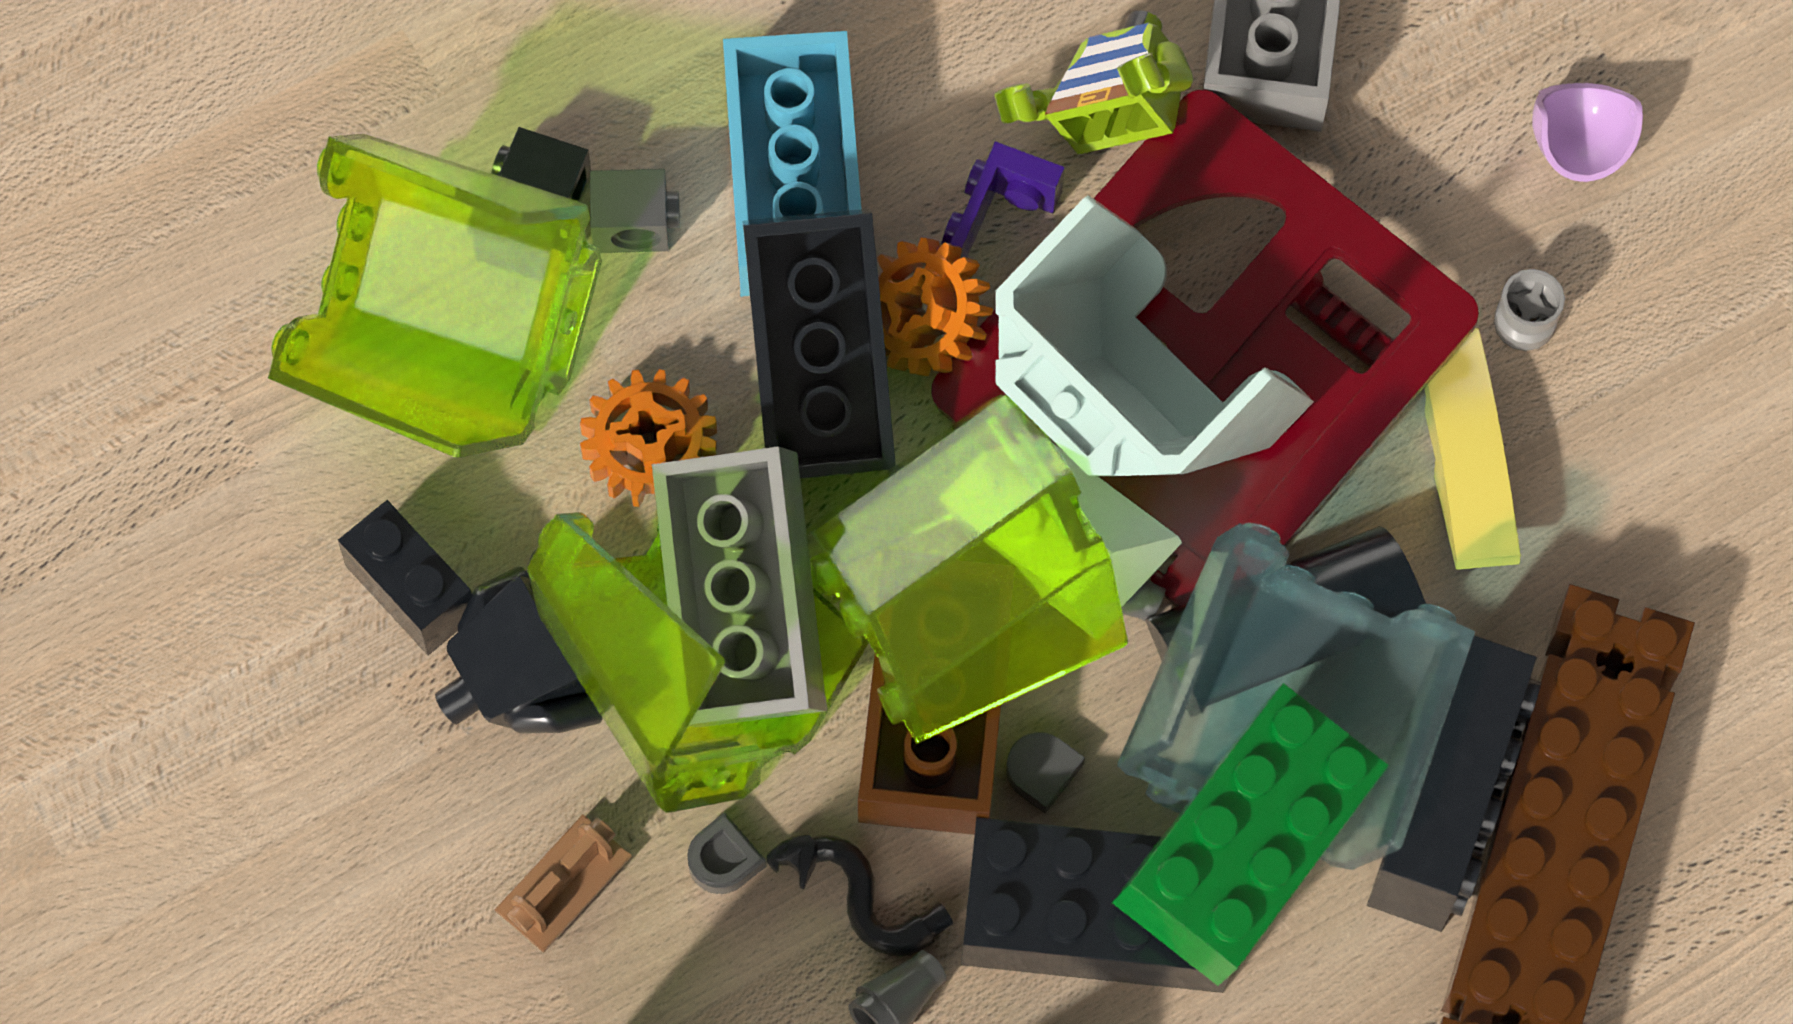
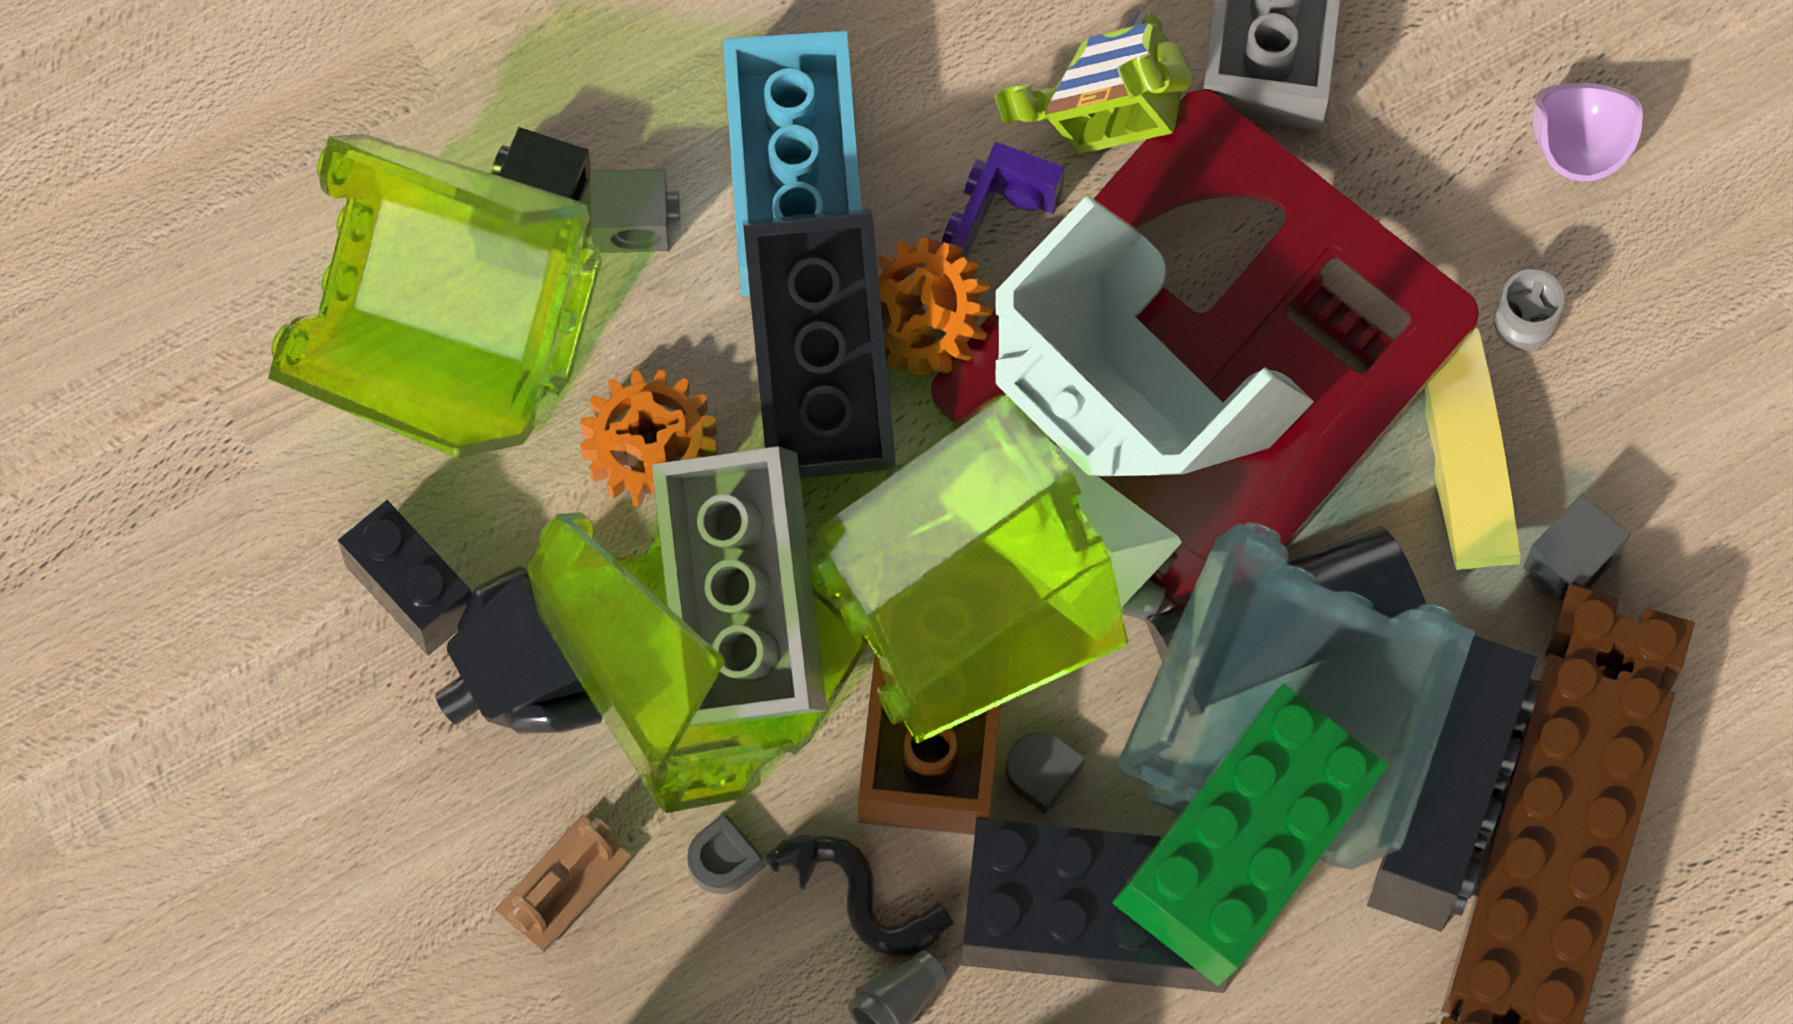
(1575, 549): none -> dark grey brick

